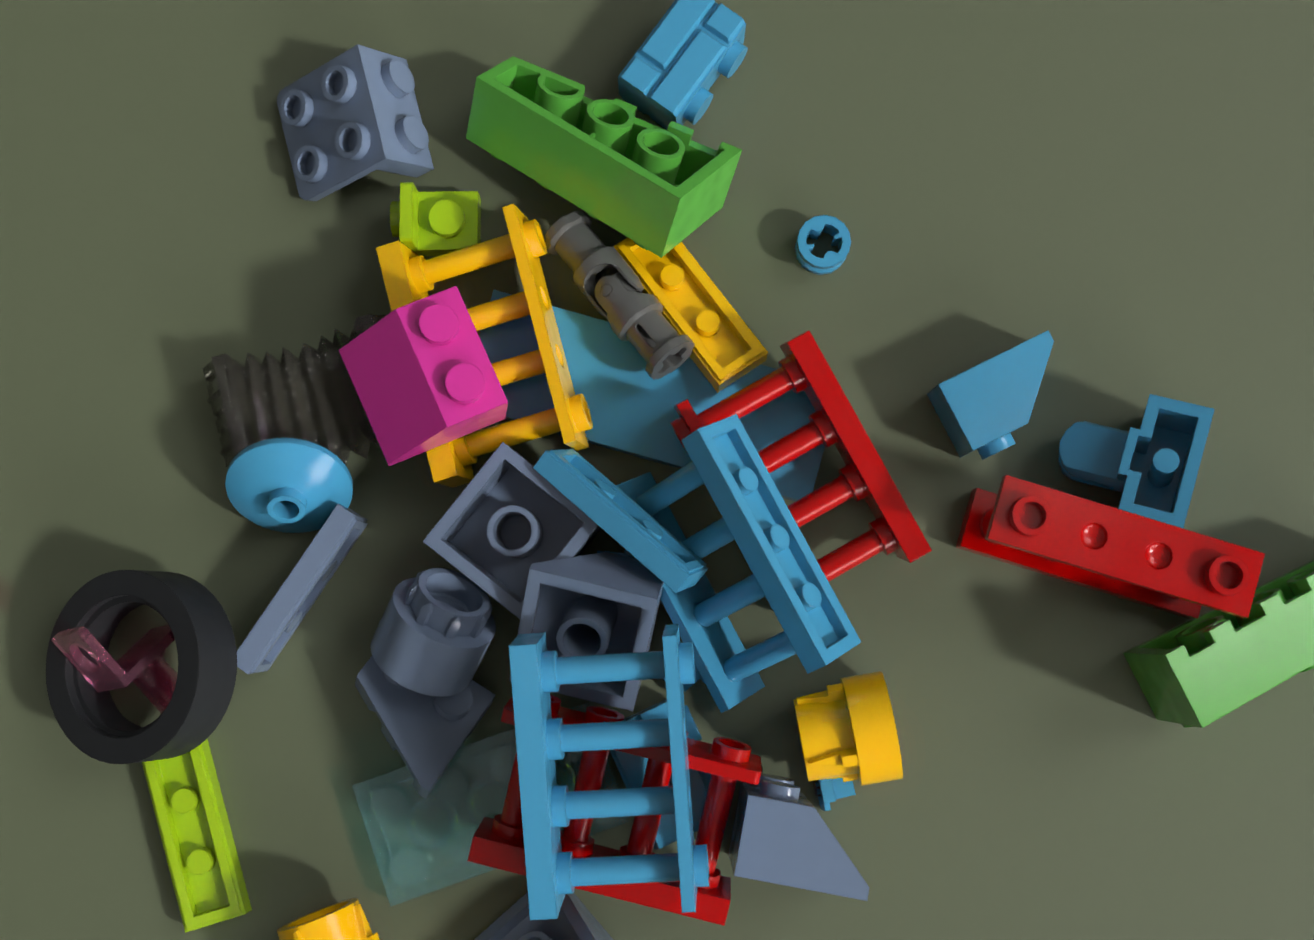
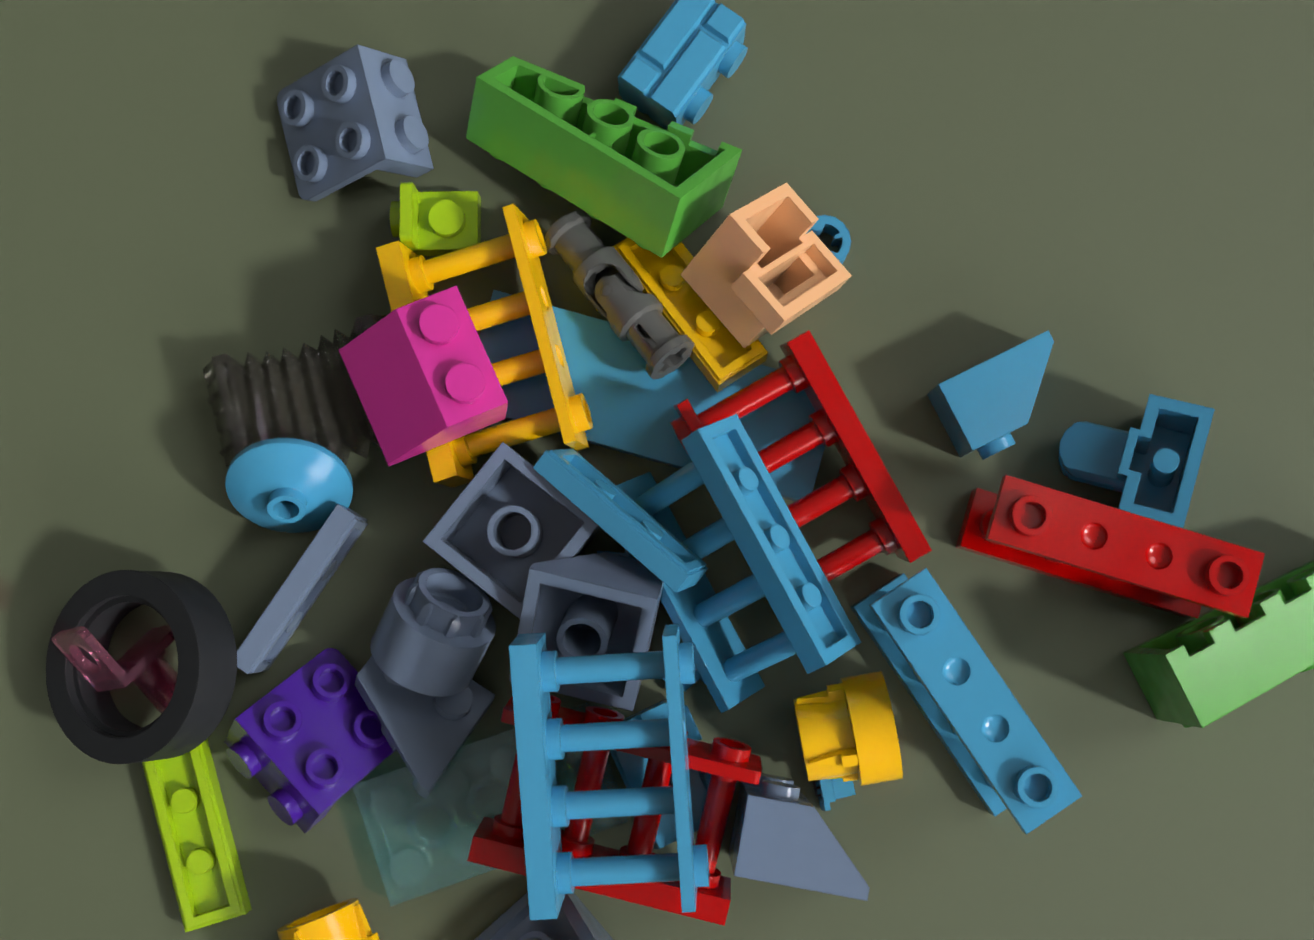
(309, 740): none -> dark purple bracket
(764, 266): none -> light nougat plate
(965, 700): none -> dark azure fence

